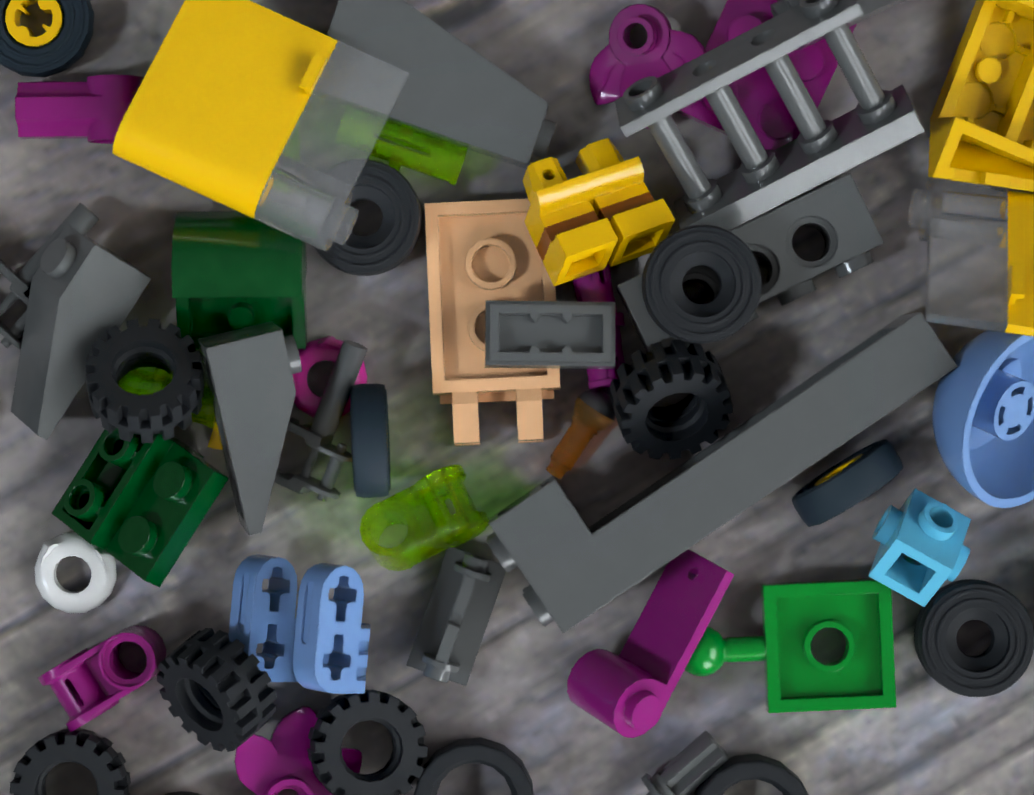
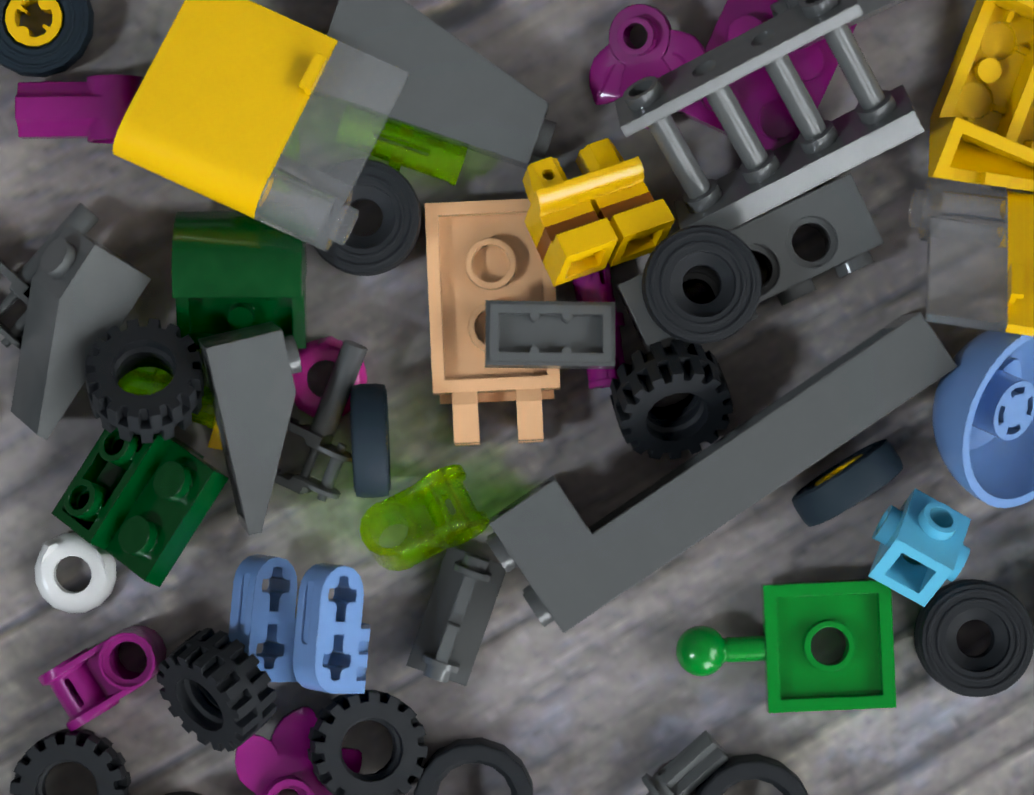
(591, 415): clear orange piece -> none
(636, 685): magenta door -> none

